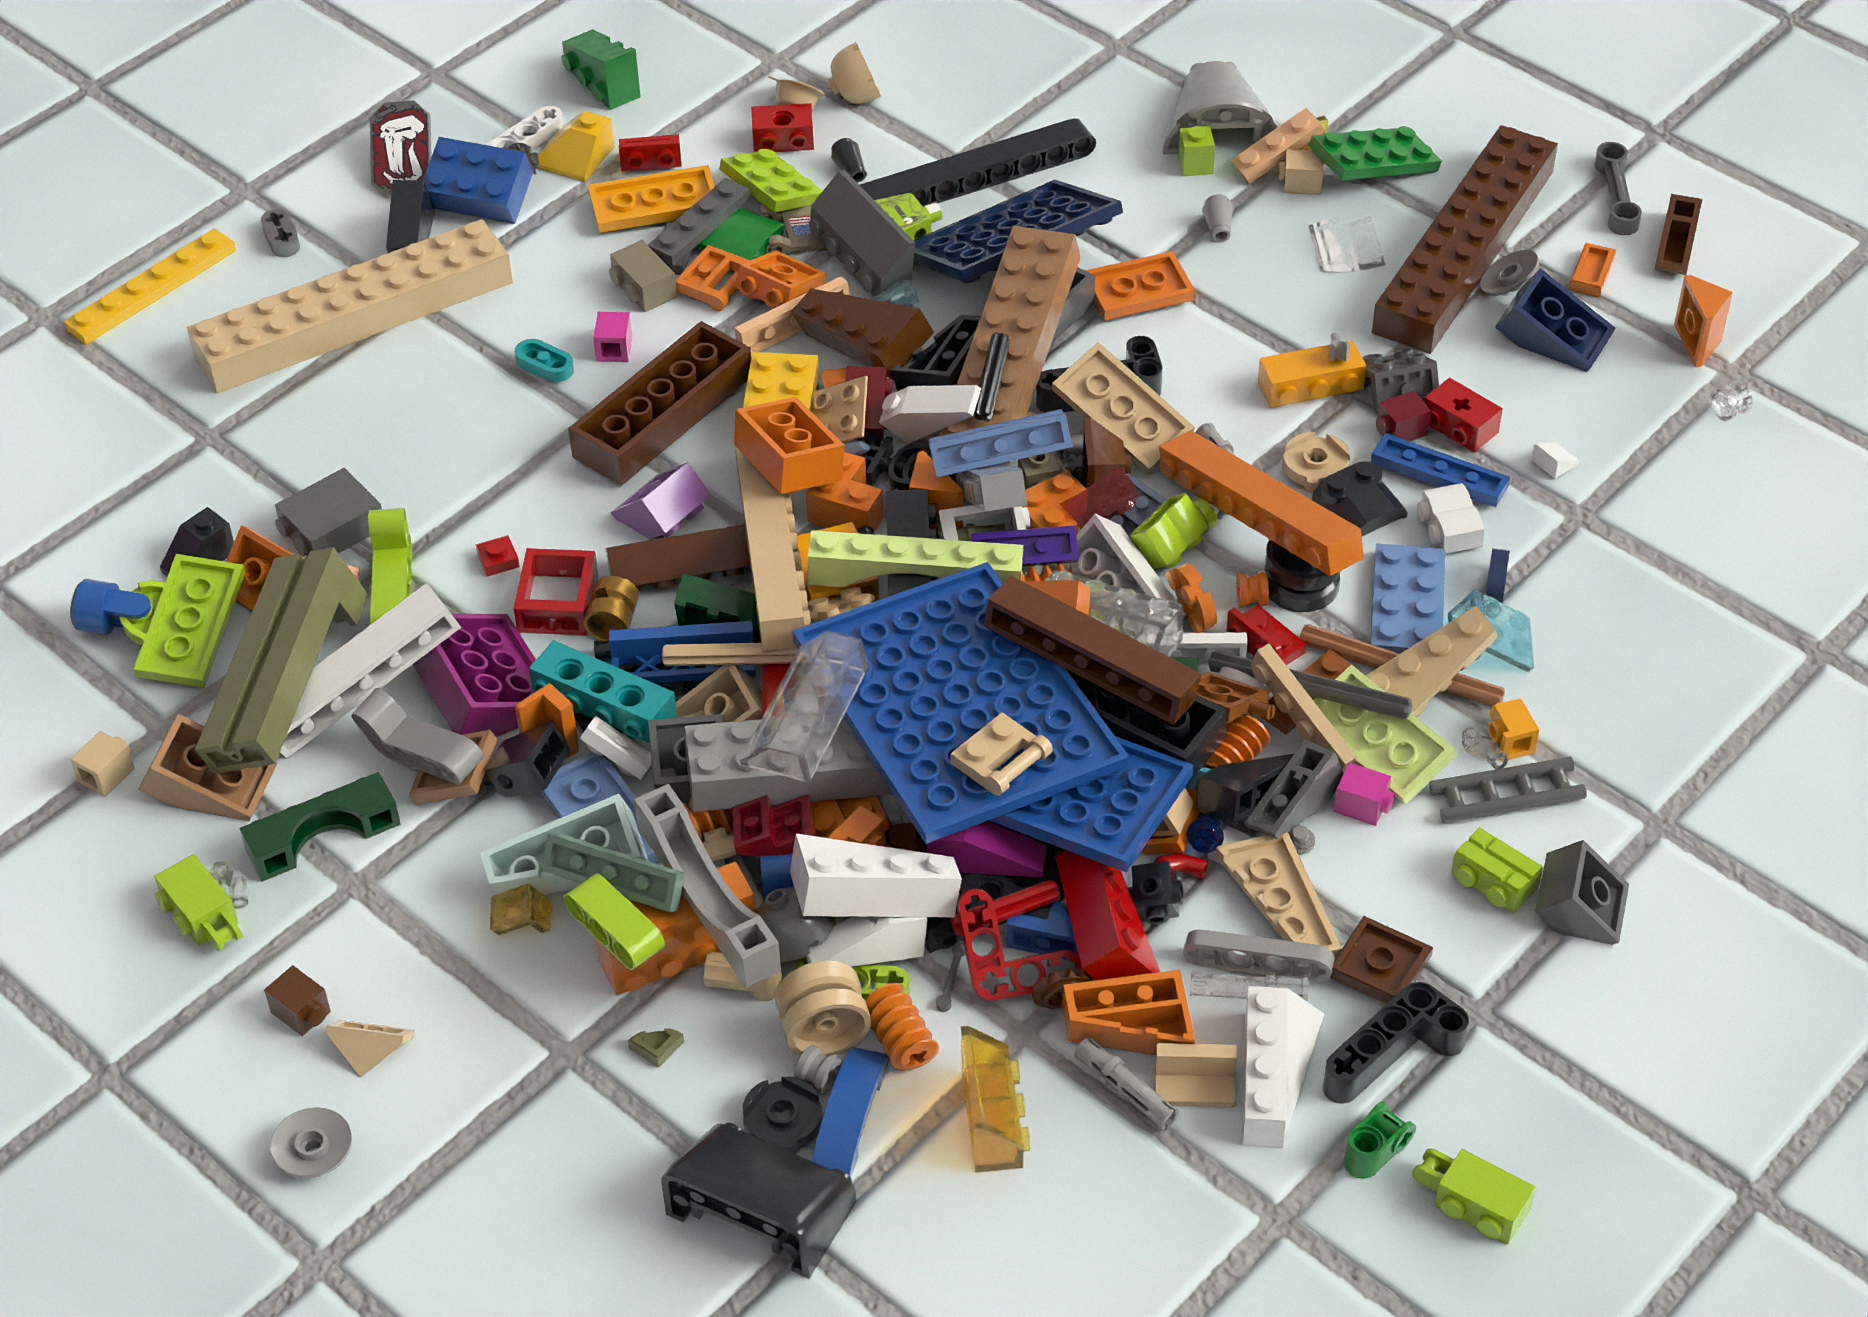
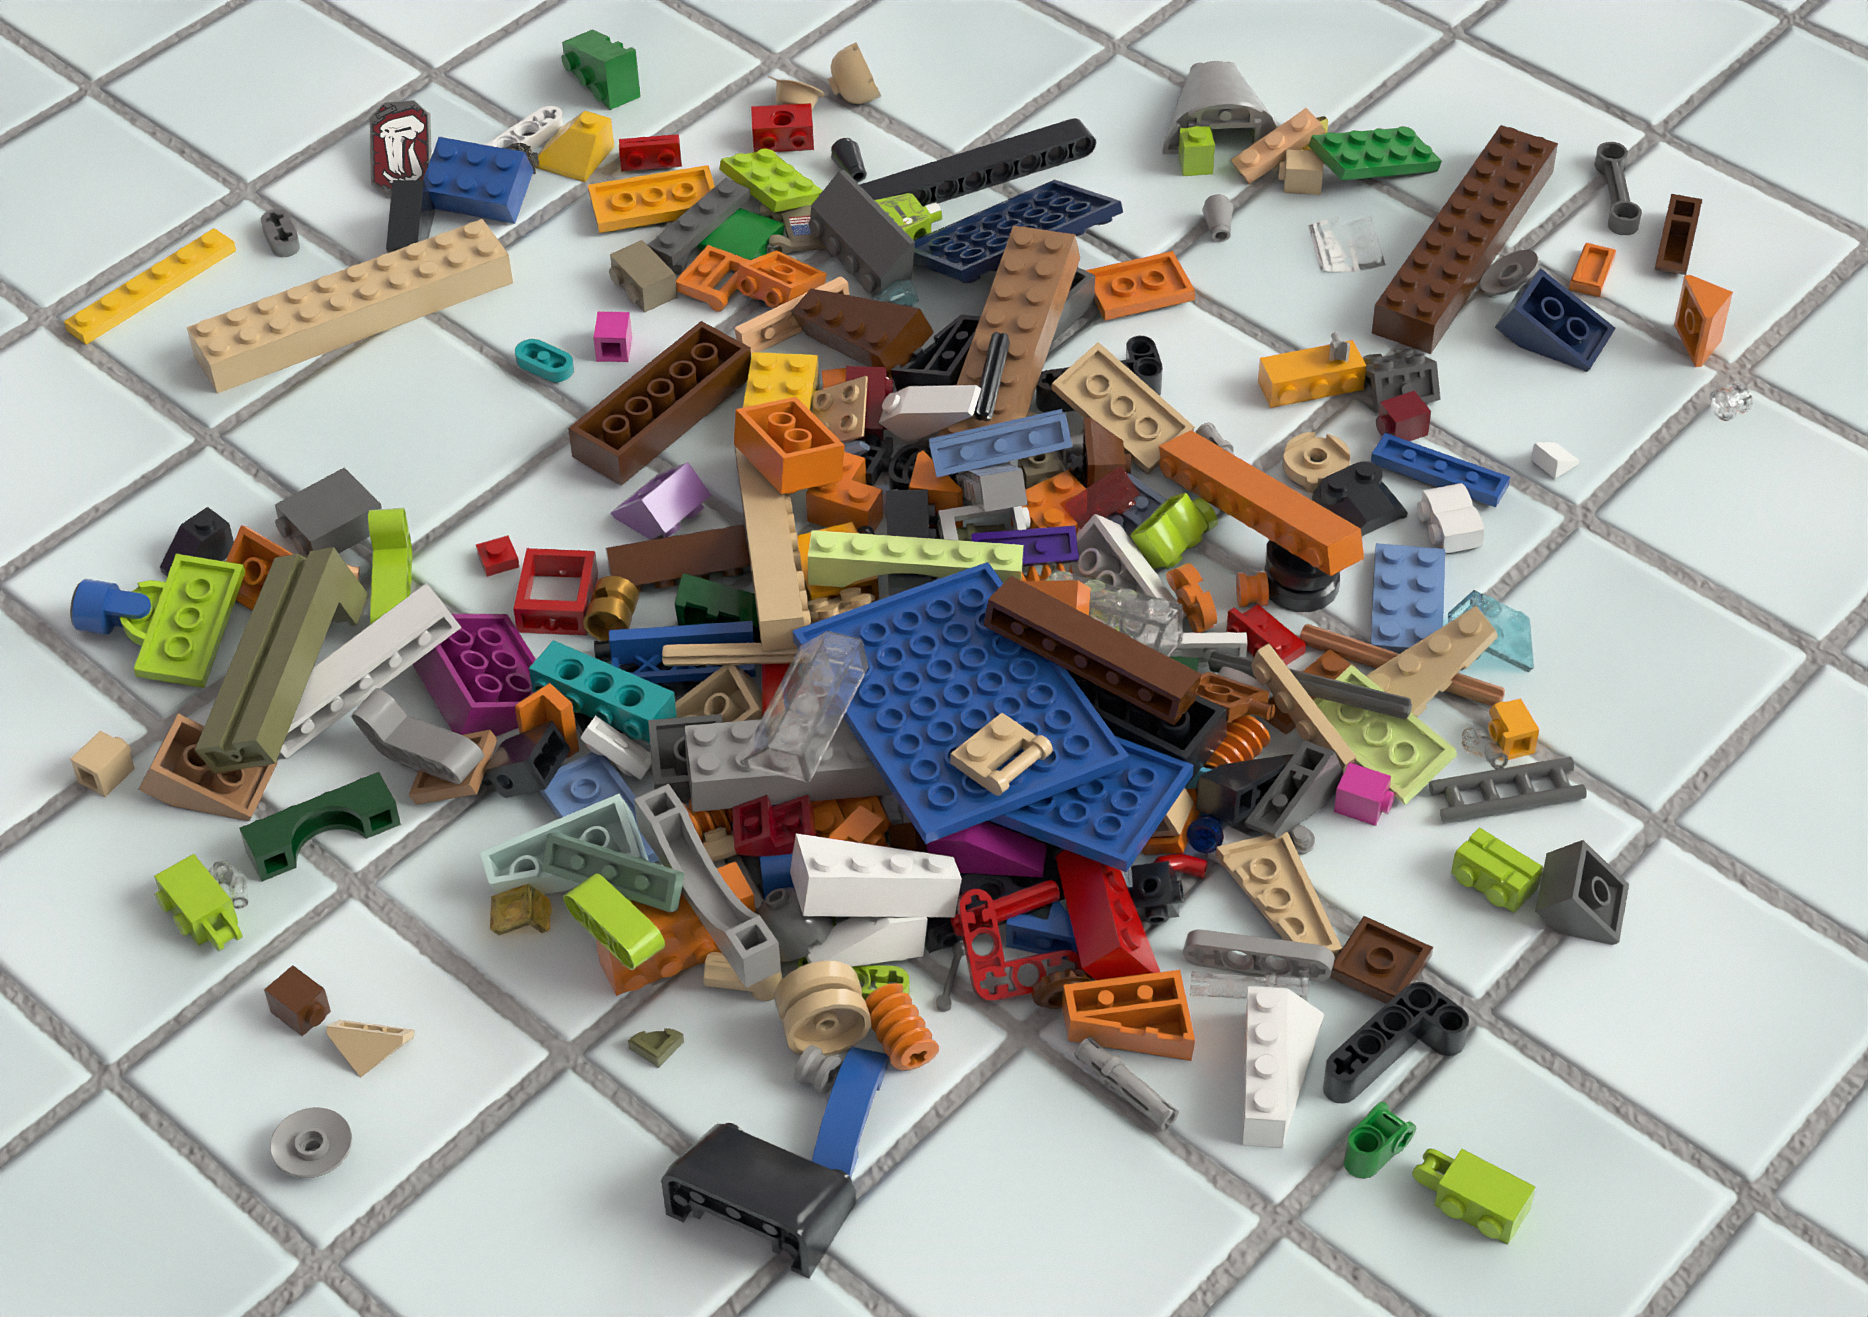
(777, 1096): black plate -> none
(992, 1102): clear yellow slope -> none
(1196, 1074): tan panel -> none
(1463, 414): red brick -> none
(1497, 574): dark blue beam -> none

